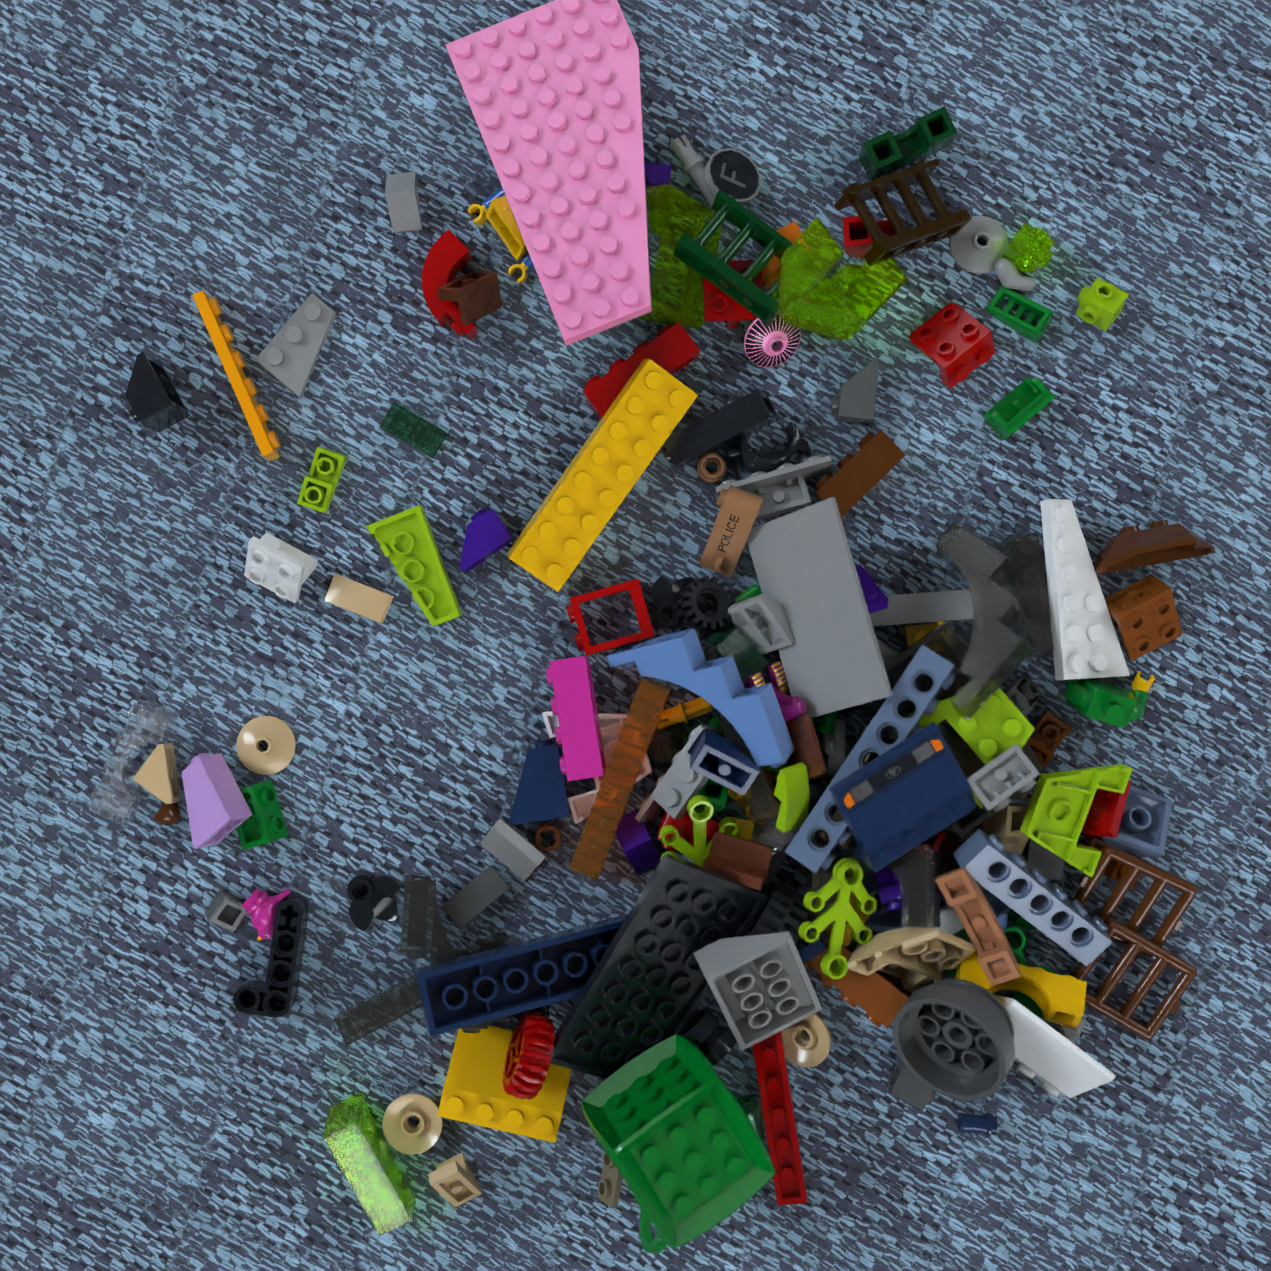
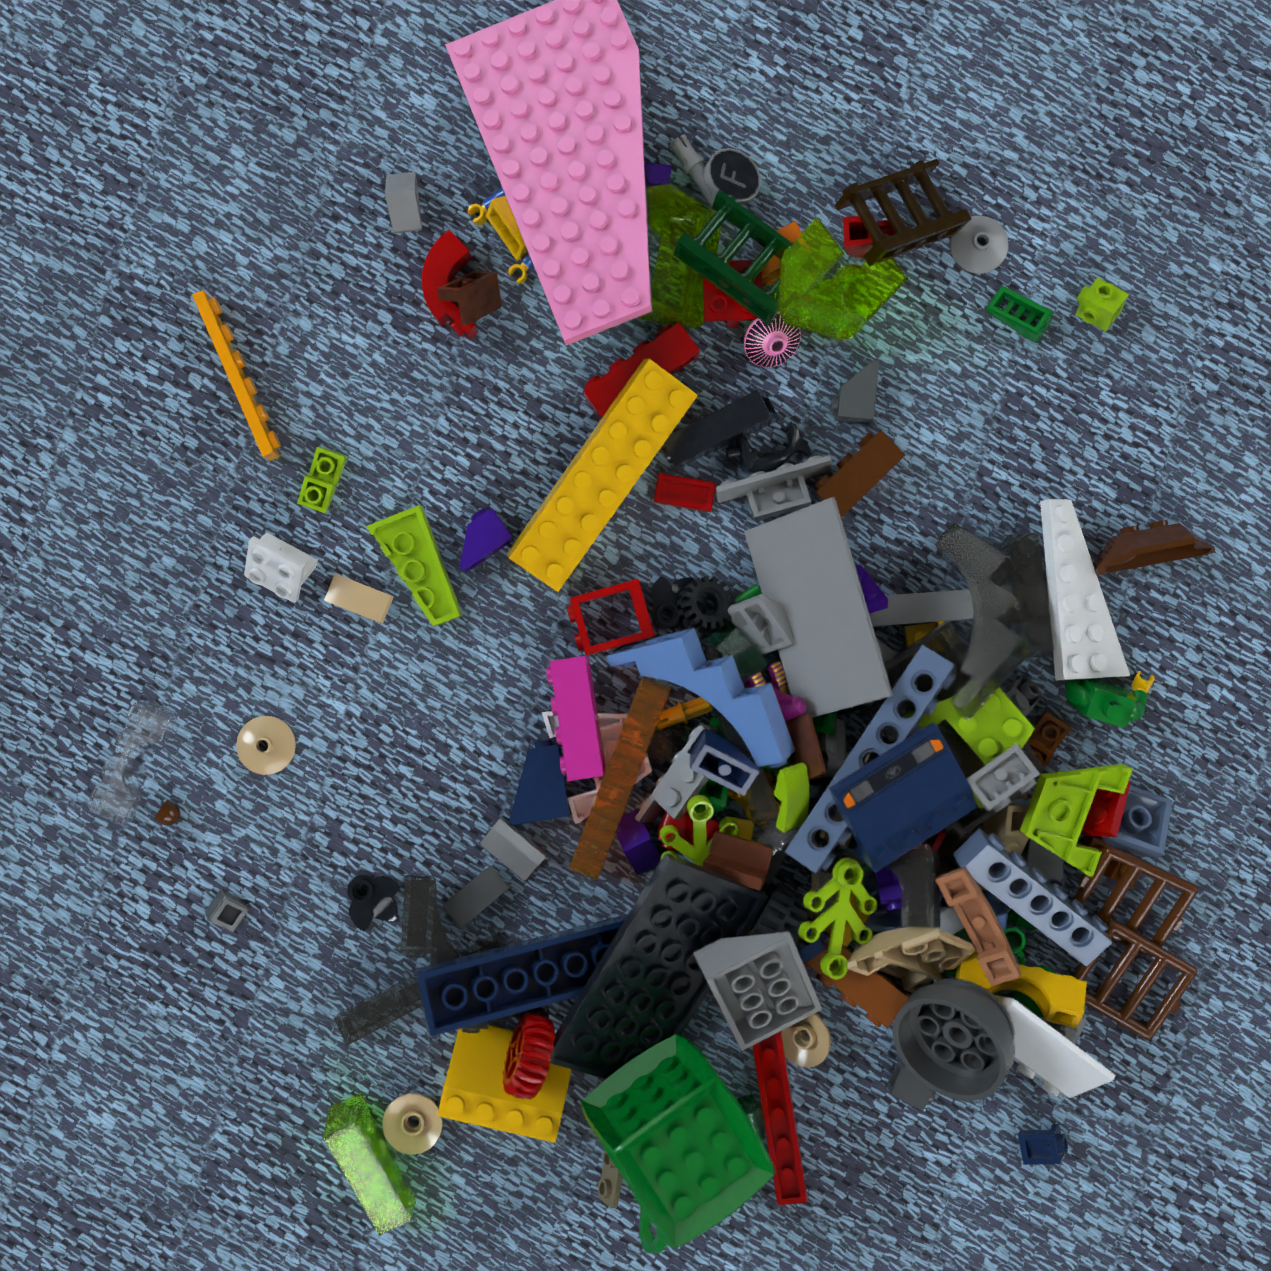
(153, 395): black slope -> none
(160, 774): tan slope -> none
(212, 800): lavender slope -> none
(263, 911): dark pink animal -> none
(266, 821): green bracket -> none
(279, 954): black beam -> none
(297, 344): light grey wing -> none
(413, 430): clear green slope -> none
(455, 1180): tan slope -> none
(539, 838): reddish brown bush -> none
(684, 492): none -> red tile
(706, 1035): black wheel -> none
(711, 458): medium nougat plate -> none
(730, 530): medium nougat door -> none
(889, 152): dark green arch -> none
(954, 343): red bracket -> none
(977, 1124): dark blue pin -> none
(1010, 276): light grey arm -> none
(1018, 407): green hinge -> none
(1029, 249): clear neon green brick -> none
(1042, 1145): none -> dark blue bracket
(1144, 615): dark orange bracket -> none

